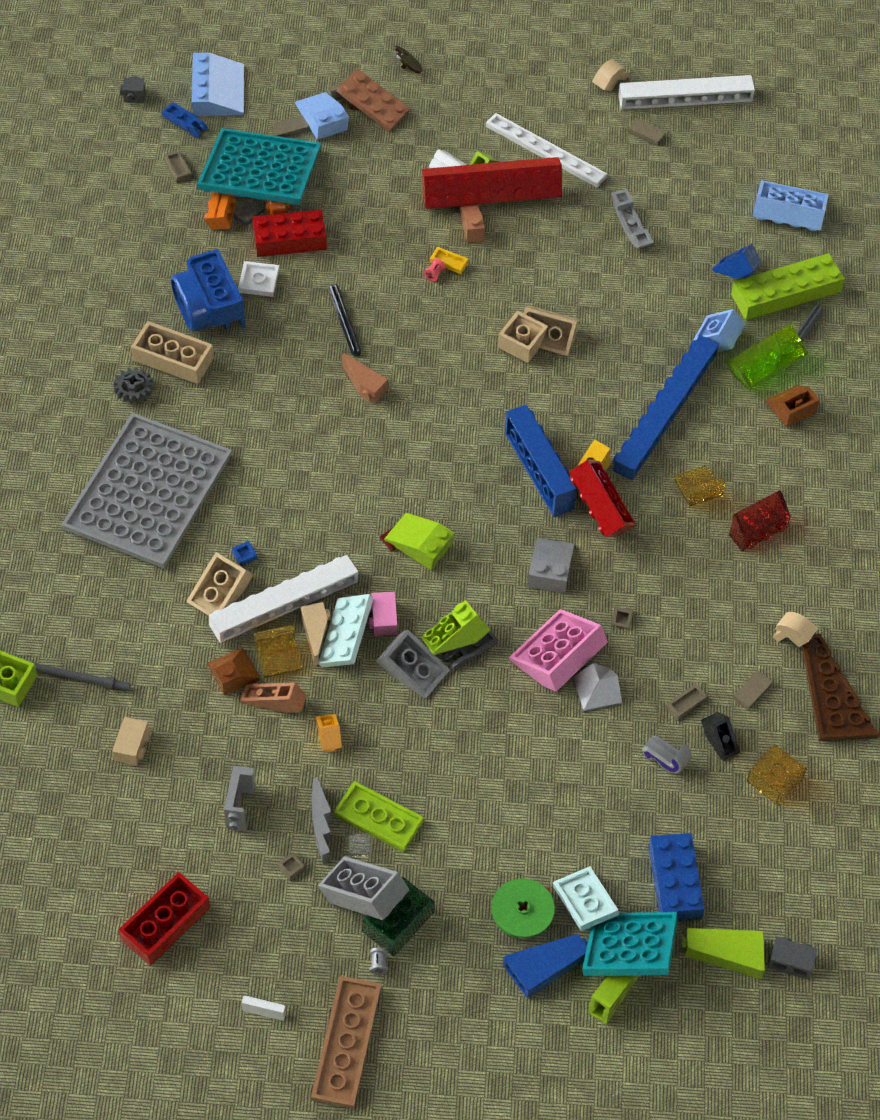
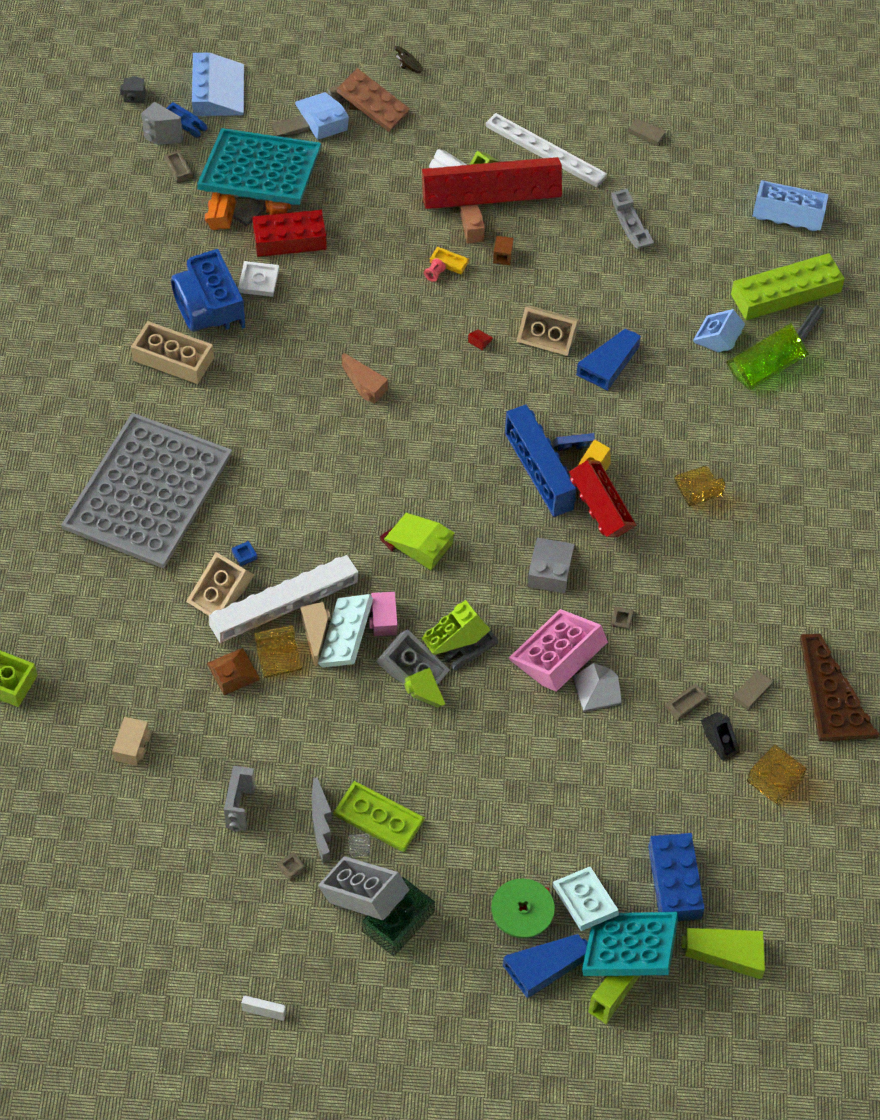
(108, 682): dark grey bar -> none
(133, 385): dark grey gear -> none
(161, 125): none -> light grey slope
(164, 918): red brick -> none
(275, 696): nougat slope -> none
(329, 732): light orange slope -> none
(344, 320): black axle -> none
(346, 1042): medium nougat plate -> none
(378, 961): light grey bush -> none
(424, 688): none -> lime slope
(479, 339): none -> red slope
(503, 250): none -> dark orange brick
(522, 336): tan slope -> none
(580, 441): none -> blue plate
(609, 75): tan brick -> none
(609, 360): none -> blue slope
(665, 408): blue brick -> none
(666, 755): light grey animal -> none
(686, 92): white brick -> none
(740, 263): blue slope -> none
(760, 521): clear red slope -> none
(792, 957): dark grey brick -> none
(794, 404): dark orange slope -> none
(796, 628): tan brick -> none

